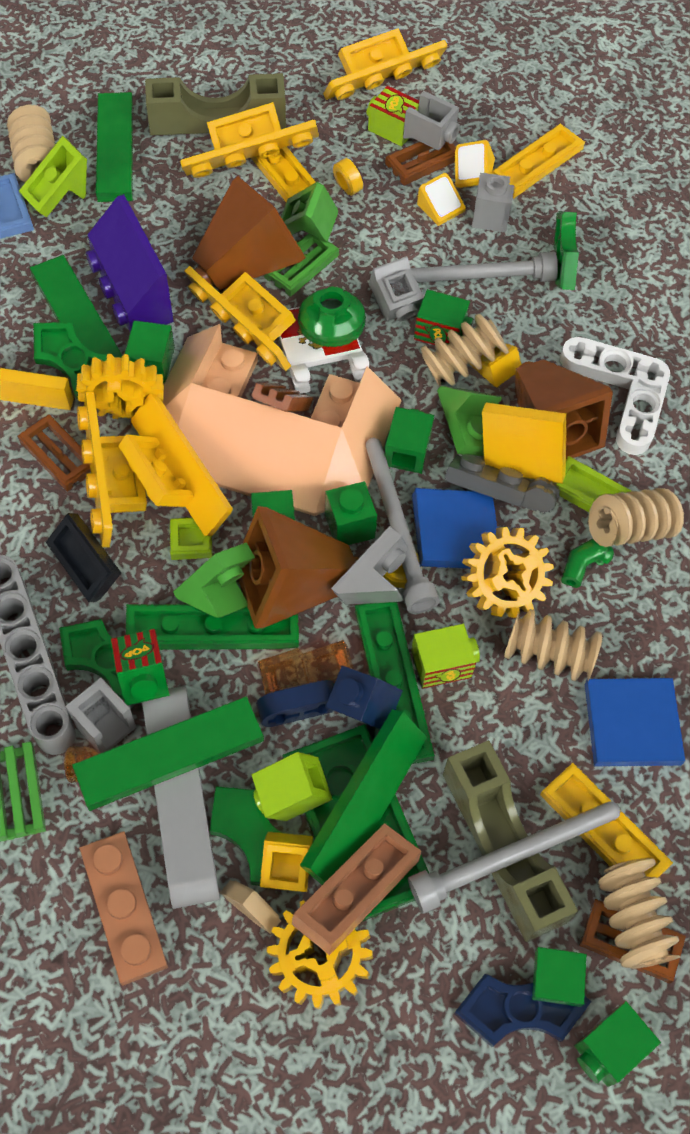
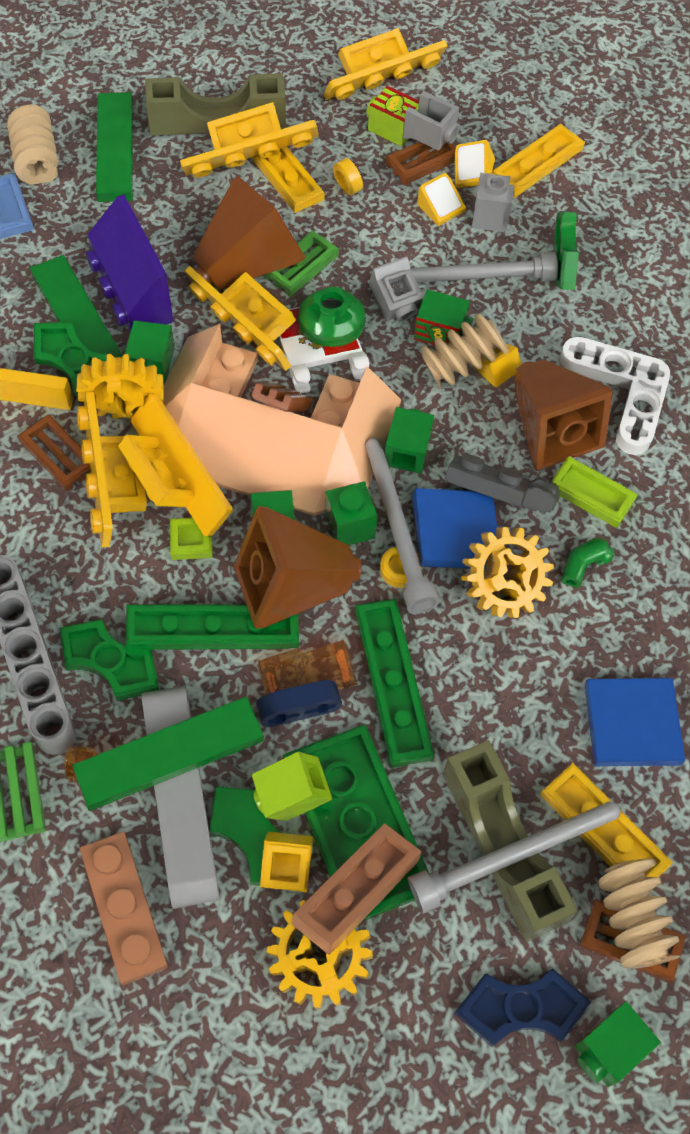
(59, 171): lime slope -> none
(83, 557): black tile -> none
(101, 716): light grey window -> none
(140, 667): green brick -> none
(214, 583): bright green slope -> none
(251, 905): tan tile -> none
(311, 212): bright green slope -> none
(363, 697): dark blue brick -> none
(365, 578): light grey slope -> none
(365, 796): green tile -> none
(444, 655): lime brick -> none
(464, 417): bright green slope -> none
(525, 441): yellow tile -> none
(554, 645): tan piece -> none
(559, 976): green tile -> none
(635, 517): tan piece -> none

